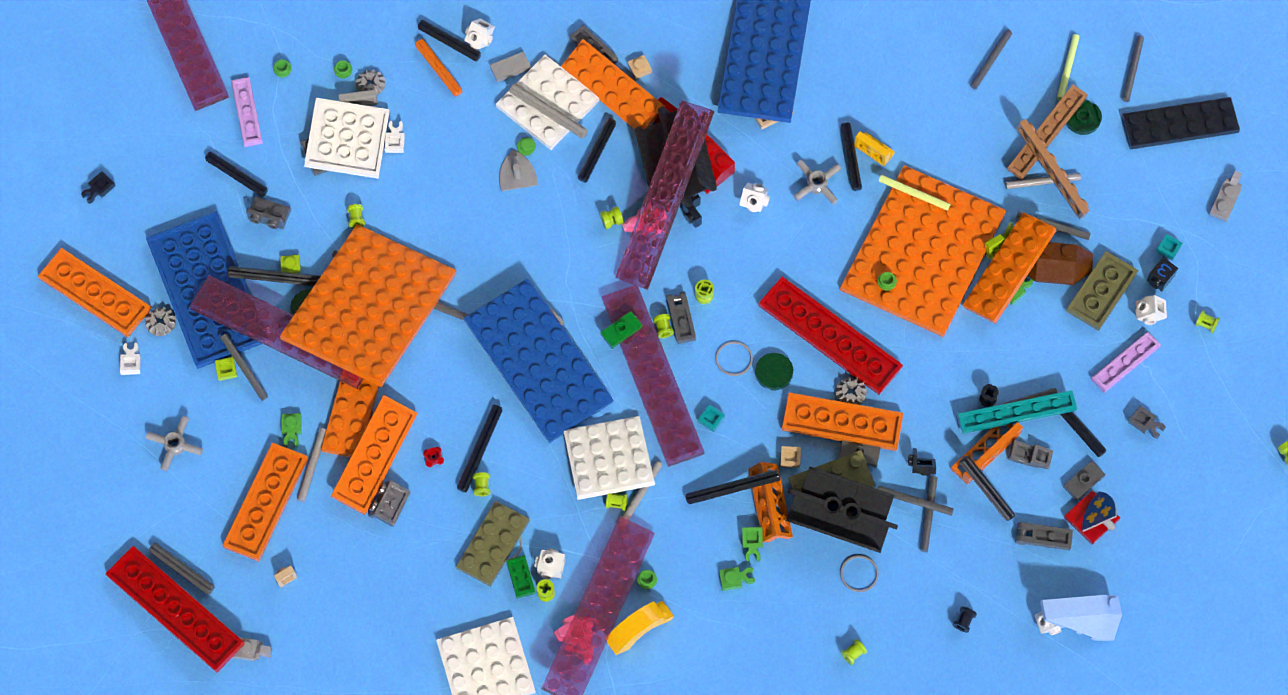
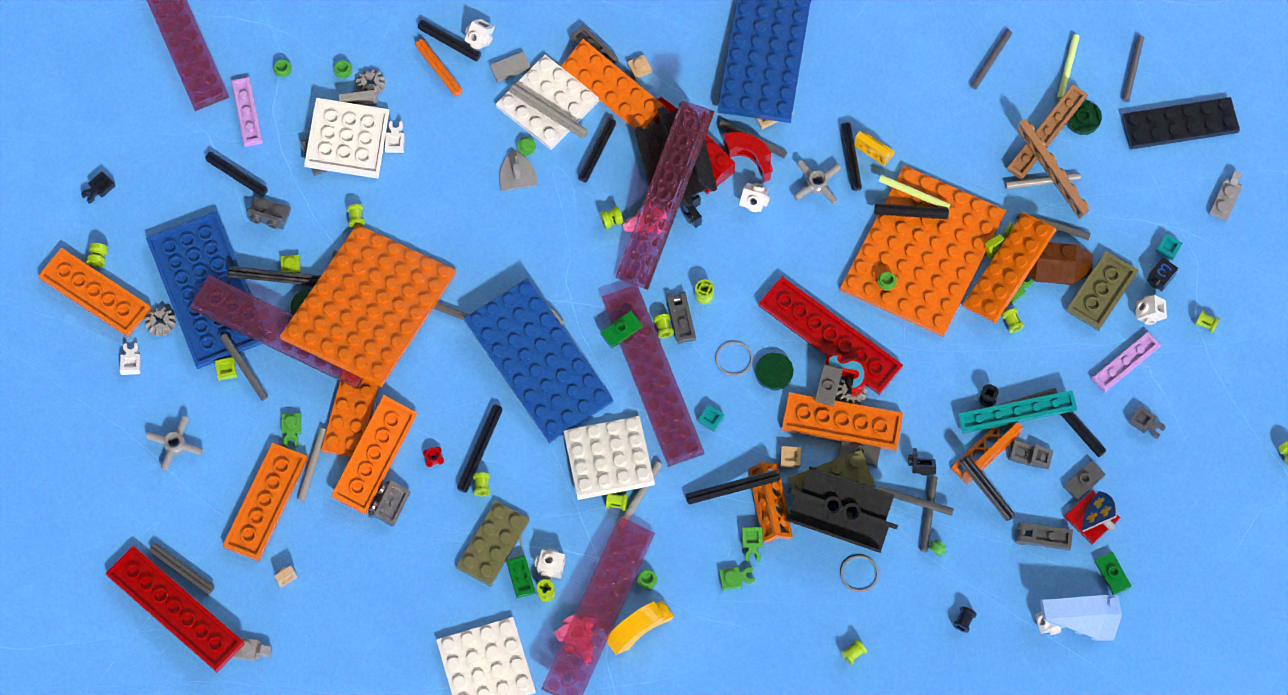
(97, 255): none -> lime wheel
(732, 128): none -> dark grey bar
(751, 147): none -> red arch
(828, 385): none -> dark grey plate
(852, 369): none -> animal
(911, 211): none -> black axle
(937, 547): none -> bright green plate
(1013, 320): none -> lime bush
(1112, 573): none -> green plate

